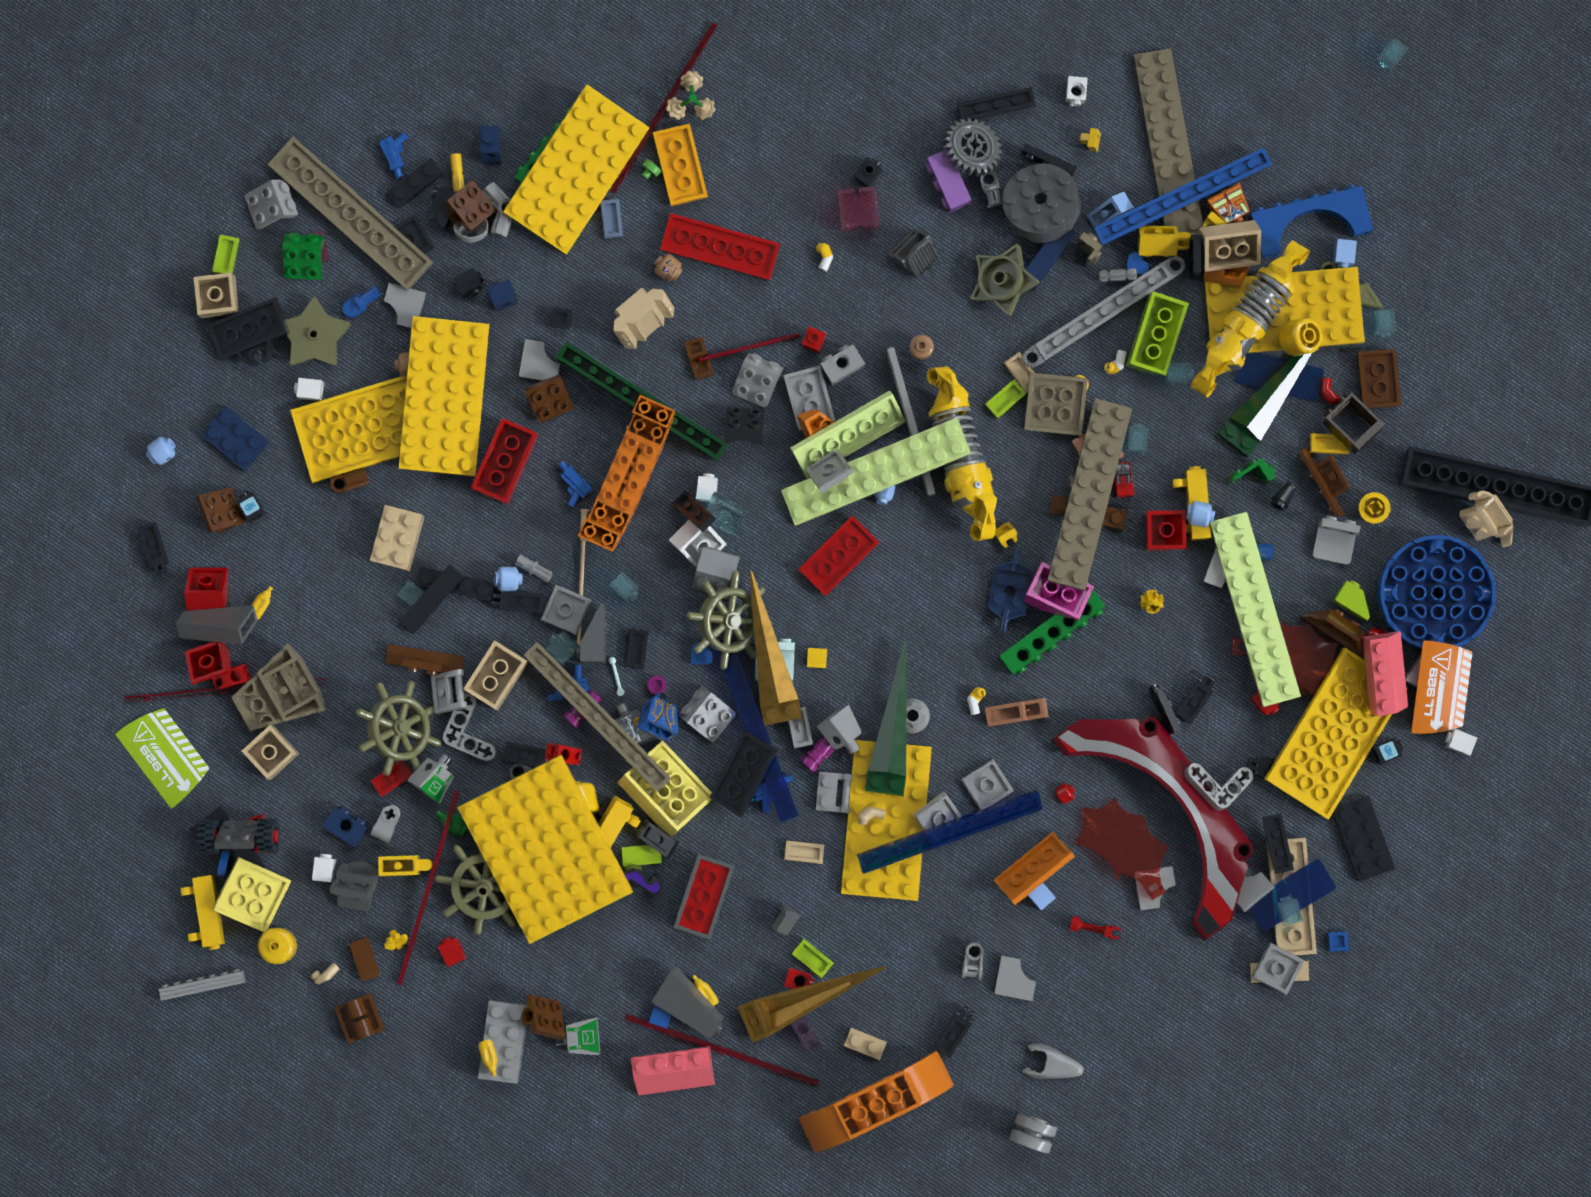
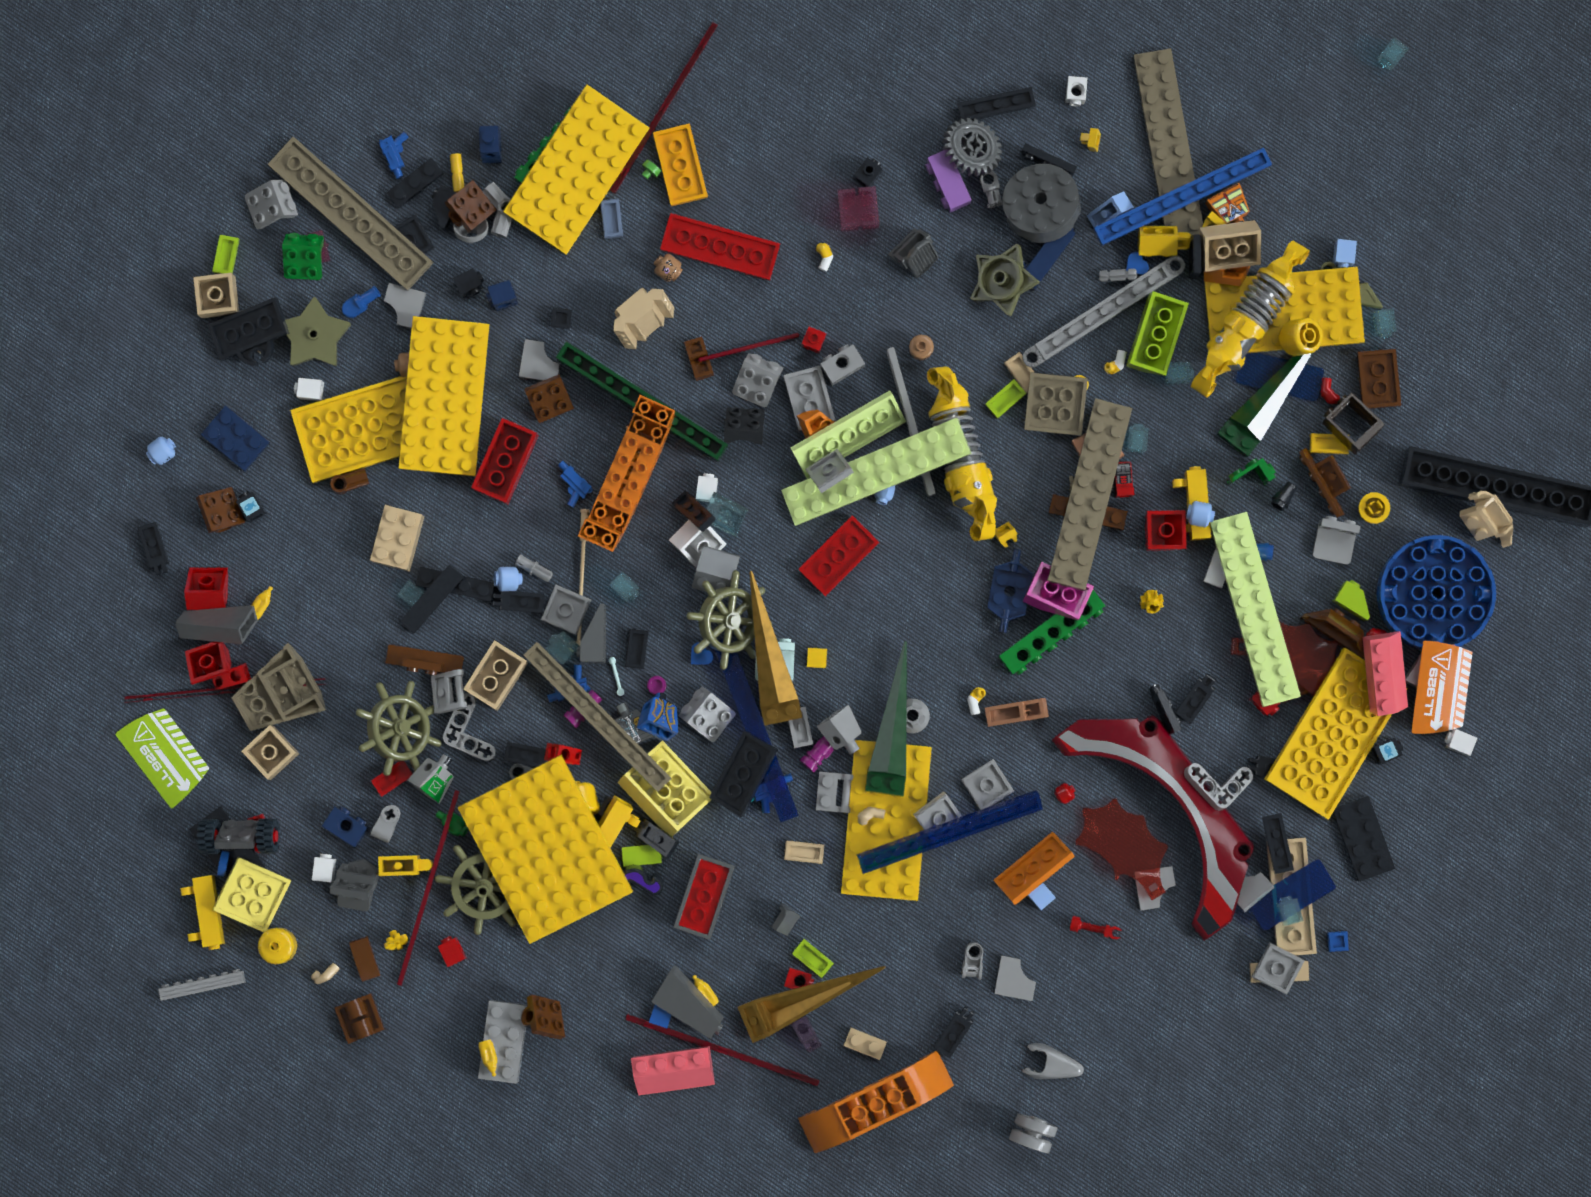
(582, 1037): torso -> none
(703, 108): tan plant -> none
(1090, 245): dark tan bracket -> none
(1345, 205): blue arch -> none

